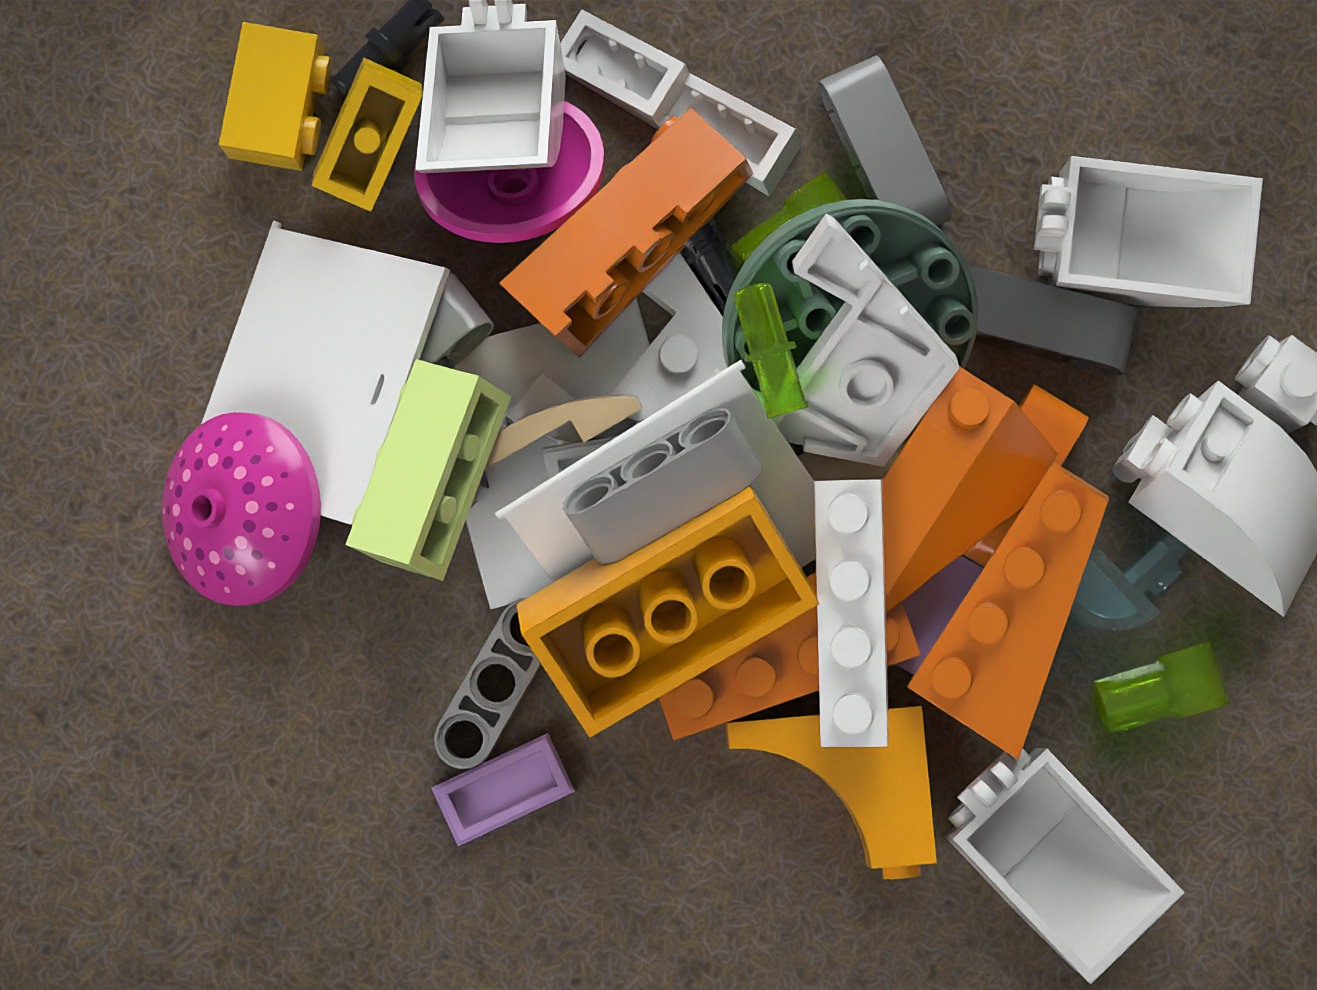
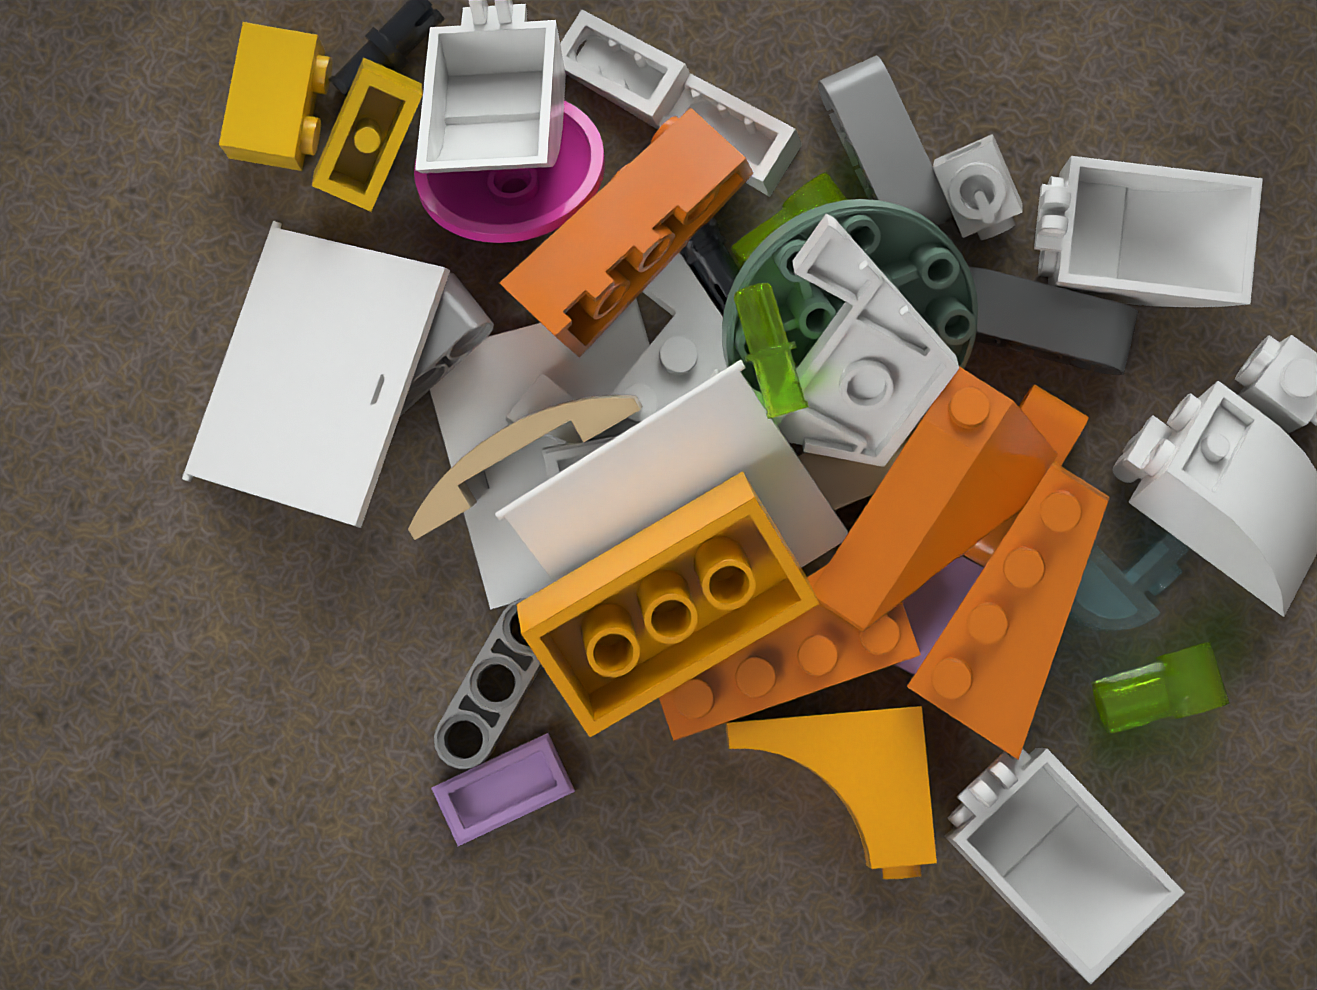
(241, 509): dark pink dish -> none
(428, 469): yellowish green brick -> none
(663, 486): light grey beam -> none
(851, 613): white plate -> none
(979, 188): none -> white brick

